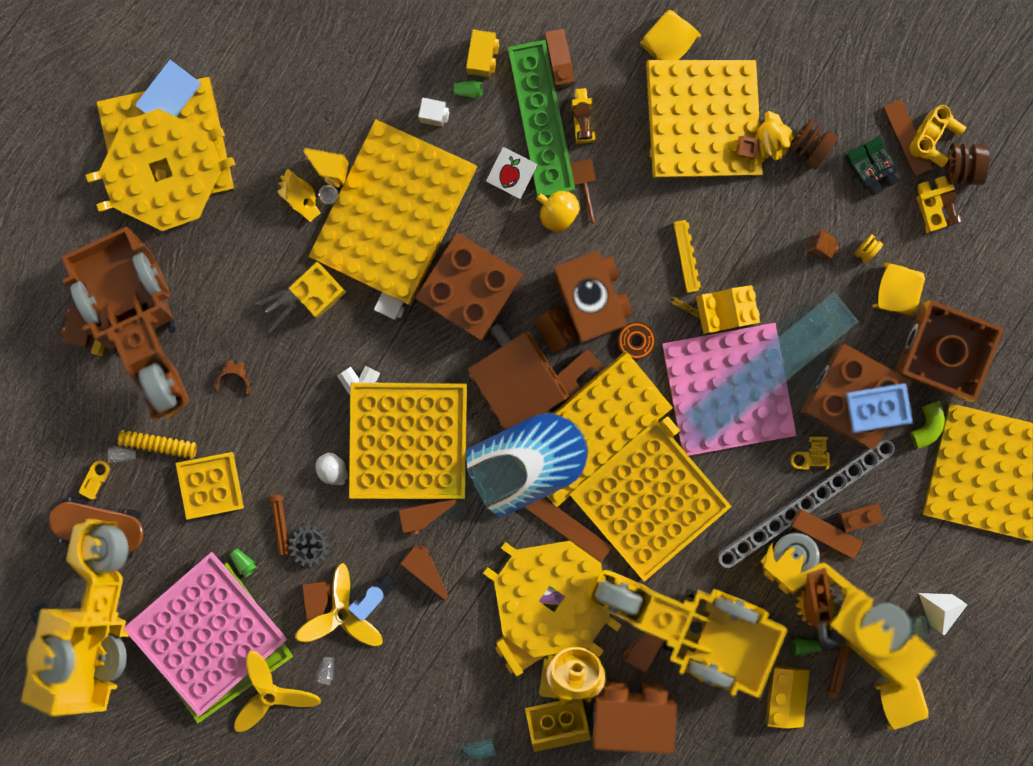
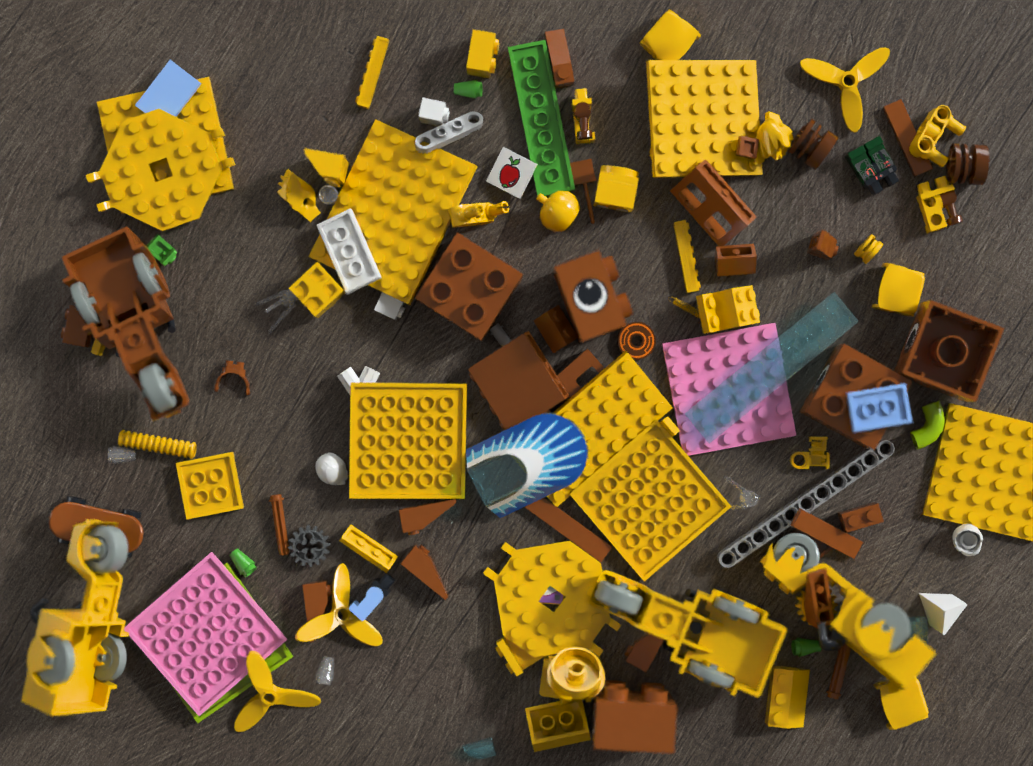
(93, 480): yellow piece -> none
(162, 250): none -> bright green bracket
(349, 251): none -> white tile
(368, 548): none -> yellow plate
(372, 74): none -> yellow piece
(449, 132): none -> light grey plate
(476, 213): none -> yellow piece
(616, 188): none -> yellow piece
(719, 198): none -> dark orange window
(735, 259): none -> dark orange brick
(747, 497): none -> clear plant
(850, 98): none -> yellow piece
(967, 539): none -> white hair

